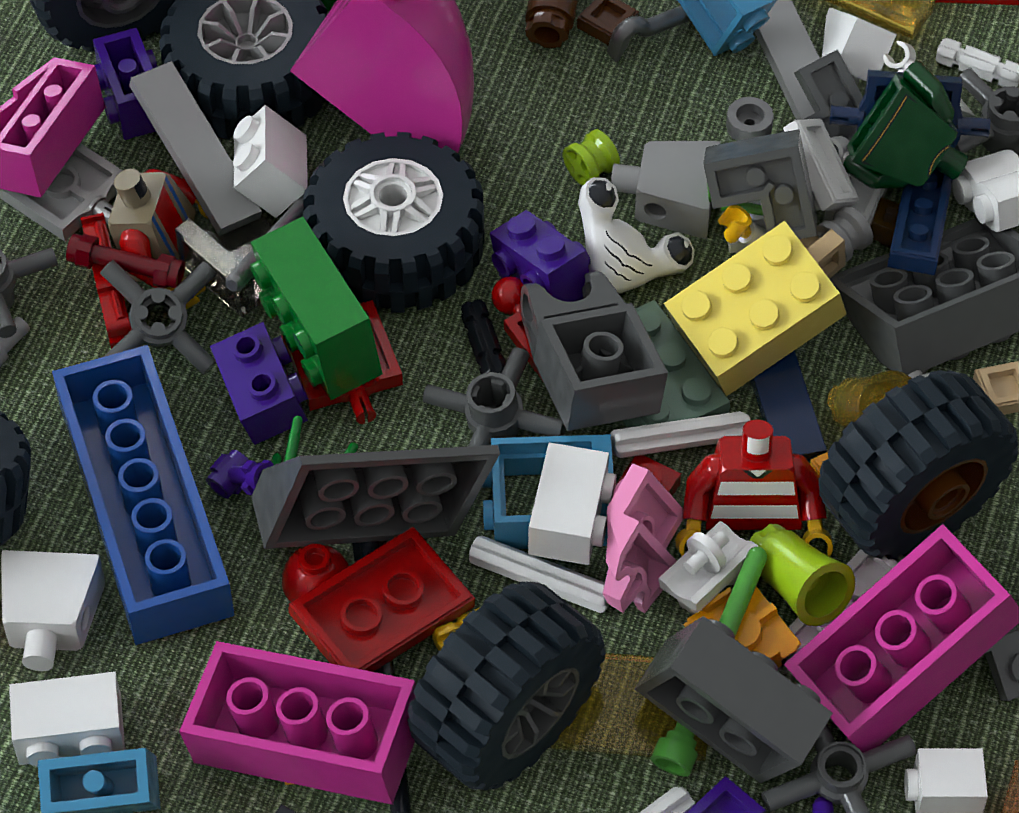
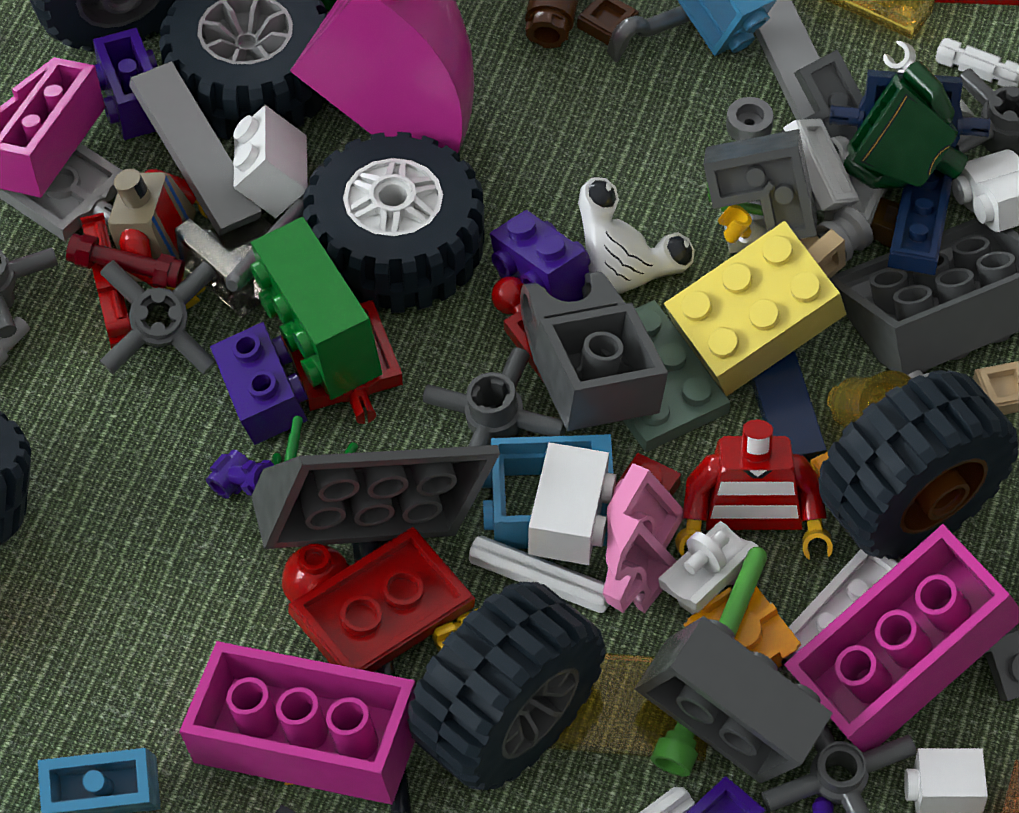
(49, 602): white torso -> none
(66, 717): white brick -> none
(143, 495): blue brick -> none
(482, 336): black axle -> none
(591, 156): lime wheel -> none
(669, 186): light grey torso -> none
(676, 434): white axle -> none
(805, 577): lime plant -> none
(857, 41): white slope -> none

